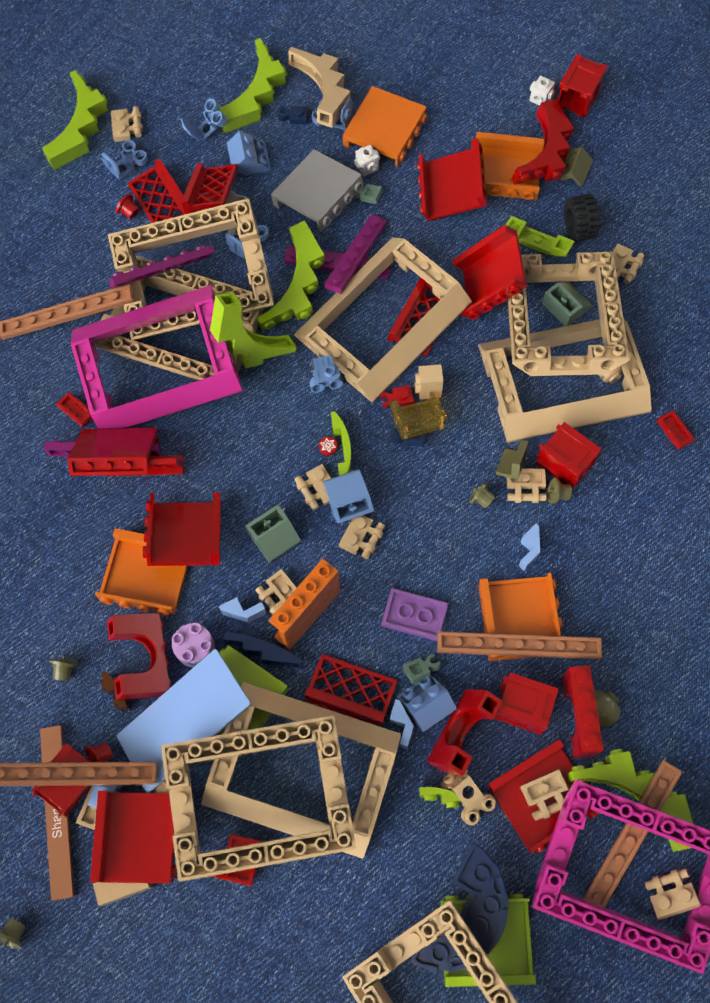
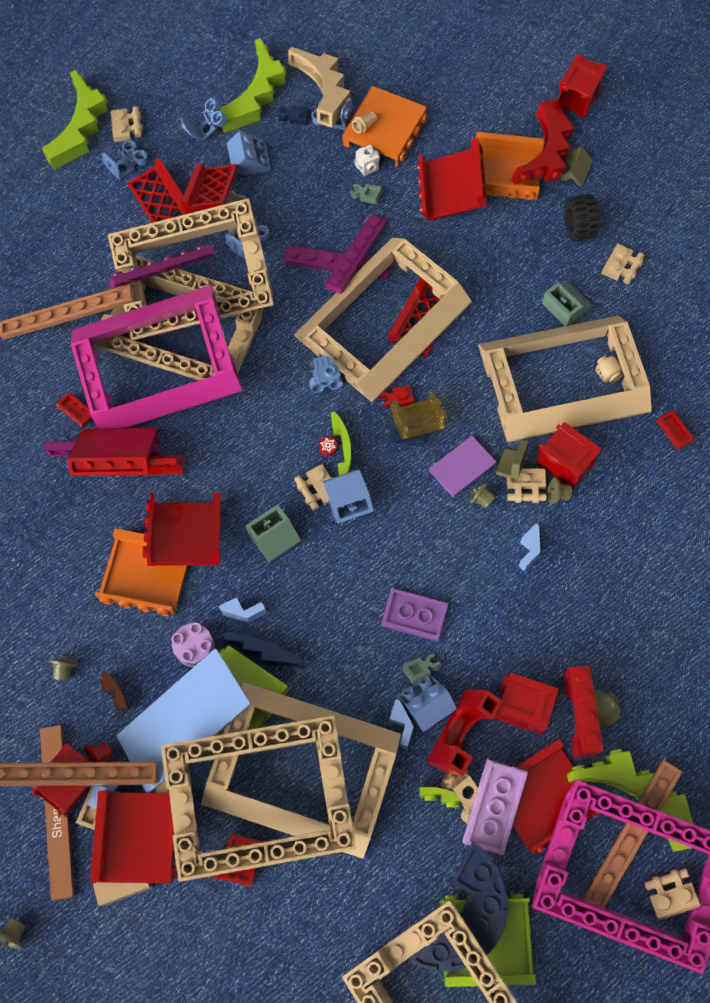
(127, 206): red piece -> none
(148, 631): red arch -> none
(250, 347): lime arch -> none
(278, 584): tan plate -> none
(304, 280): lime arch -> none
(306, 604): orange panel -> none
(318, 188): light grey panel -> none
(341, 704): red fence -> none
(356, 533): tan plate -> none
(363, 122): none -> tan cone
(428, 380): tan brick -> none
(462, 466): none -> medium lavender tile
(492, 271): red panel -> none
(495, 806): none -> lavender tile
(519, 645): nougat tile -> none
(520, 608): orange panel -> none
(539, 241): lime slope -> none
(542, 90): white brick -> none
(542, 789): tan plate -> none
(599, 359): tan slope -> none

